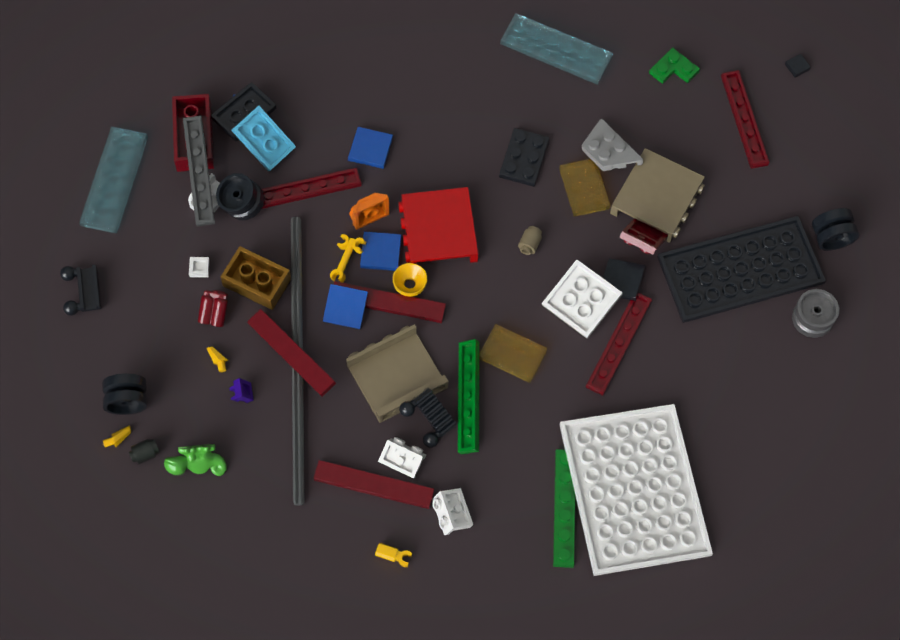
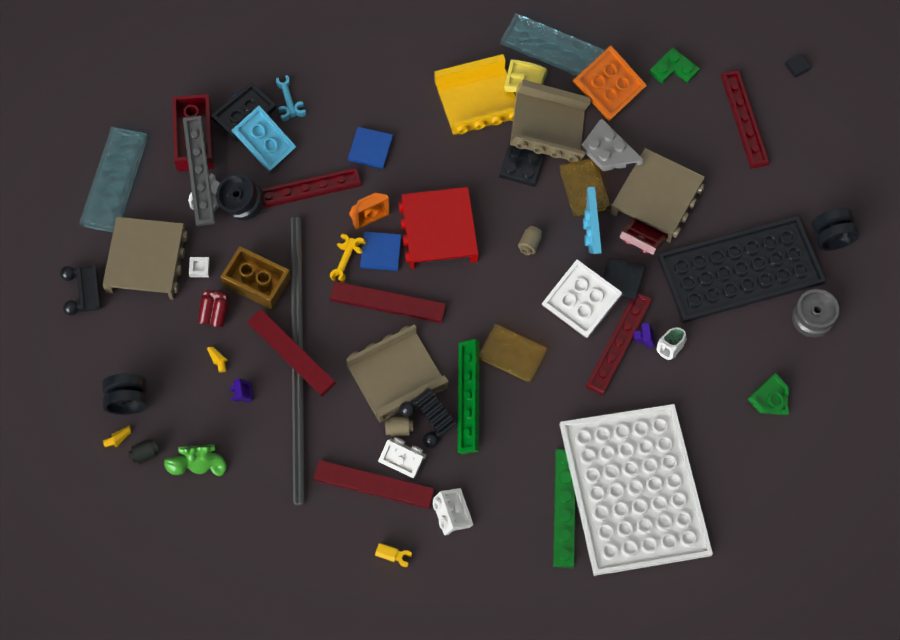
(145, 256): none -> dark tan panel
(291, 109): none -> medium azure bar
(345, 306): blue tile -> none
(398, 426): none -> dark tan brick
(409, 272): yellow piece -> none
(475, 94): none -> yellow panel
(524, 70): none -> light yellow plate
(549, 121): none -> dark tan panel
(591, 223): none -> medium azure wing
(609, 83): none -> orange plate
(645, 336): none -> dark purple tile
(671, 343): none -> white rock
(771, 396): none -> green plate

